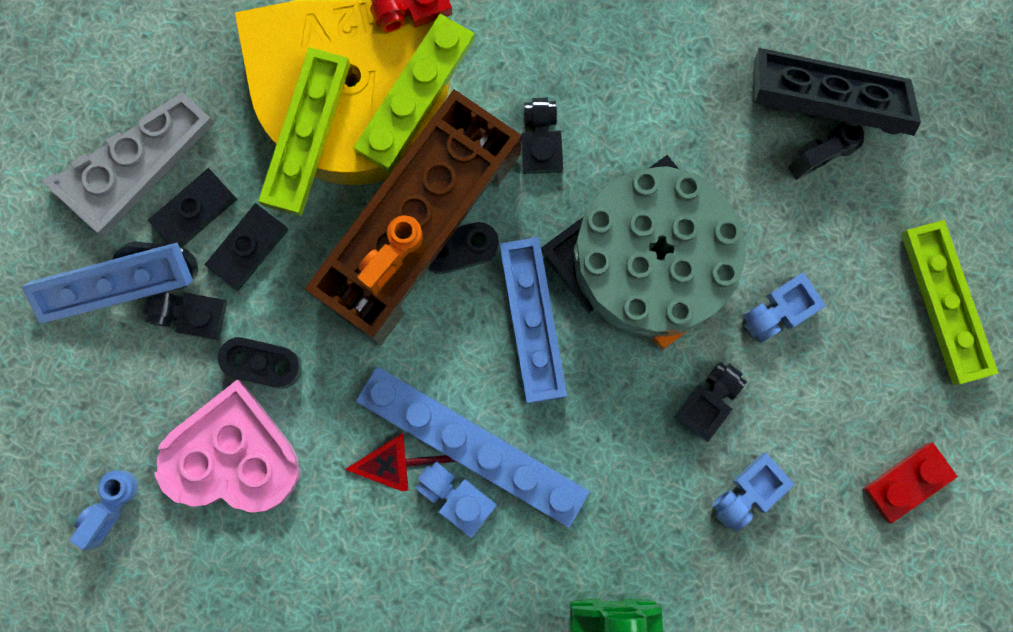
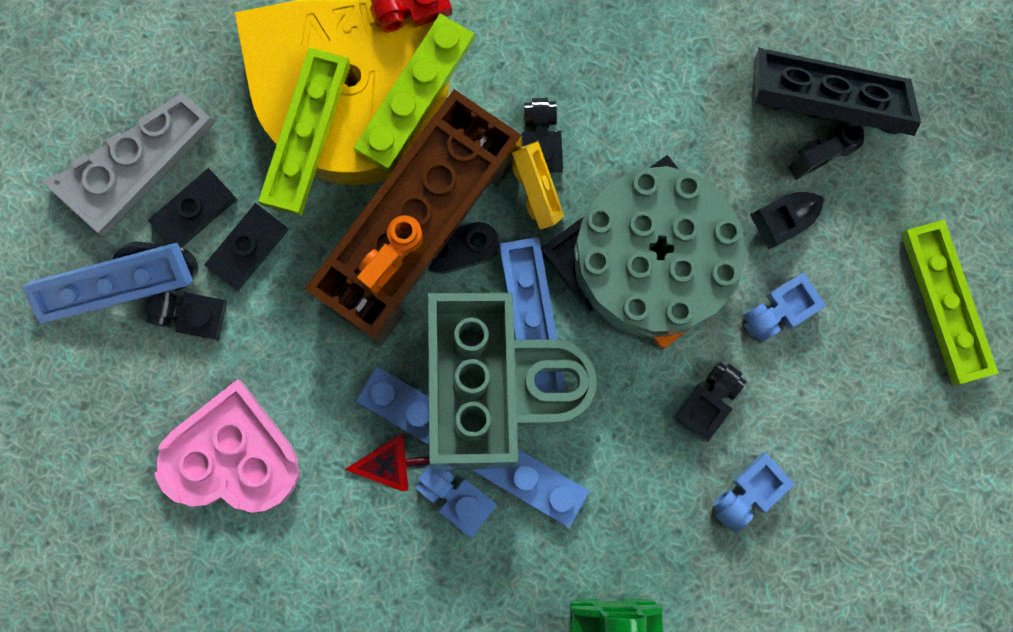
(98, 519): medium blue plate -> none
(261, 362): black plate -> none
(486, 382): none -> sand green brick
(542, 197): none -> yellow plate
(787, 217): none -> black plate
(910, 482): red plate -> none

